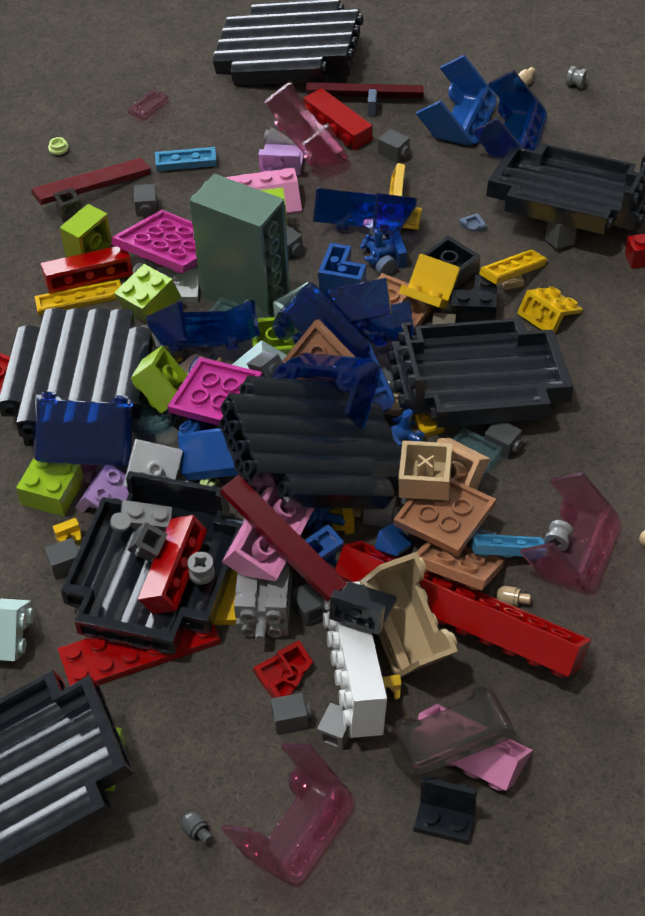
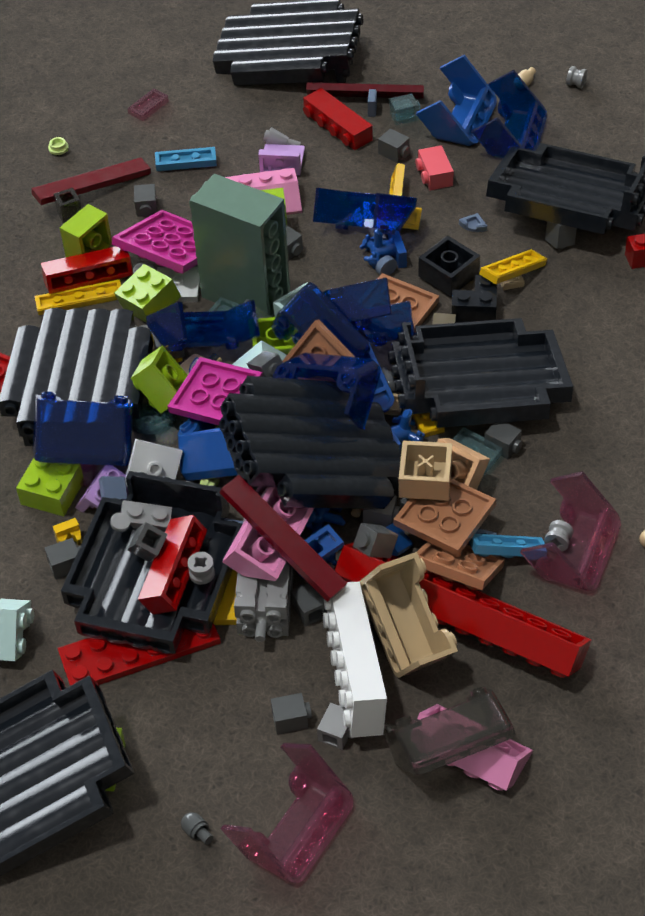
(113, 487): none -> sand blue tile
(284, 670): red slope -> none
(313, 139): clear pink windscreen -> none
(338, 269): blue brick -> none
(347, 515): yellow tile -> none
(361, 607): black bracket -> none
(375, 540): none -> dark grey brick
(394, 684): yellow tile -> none
(404, 109): none -> clear light blue brick
(432, 281): yellow bracket -> none
(434, 168): none -> coral brick
(446, 810): black bracket -> none
(513, 596): tan cylinder -> none
(547, 307): yellow bracket -> none

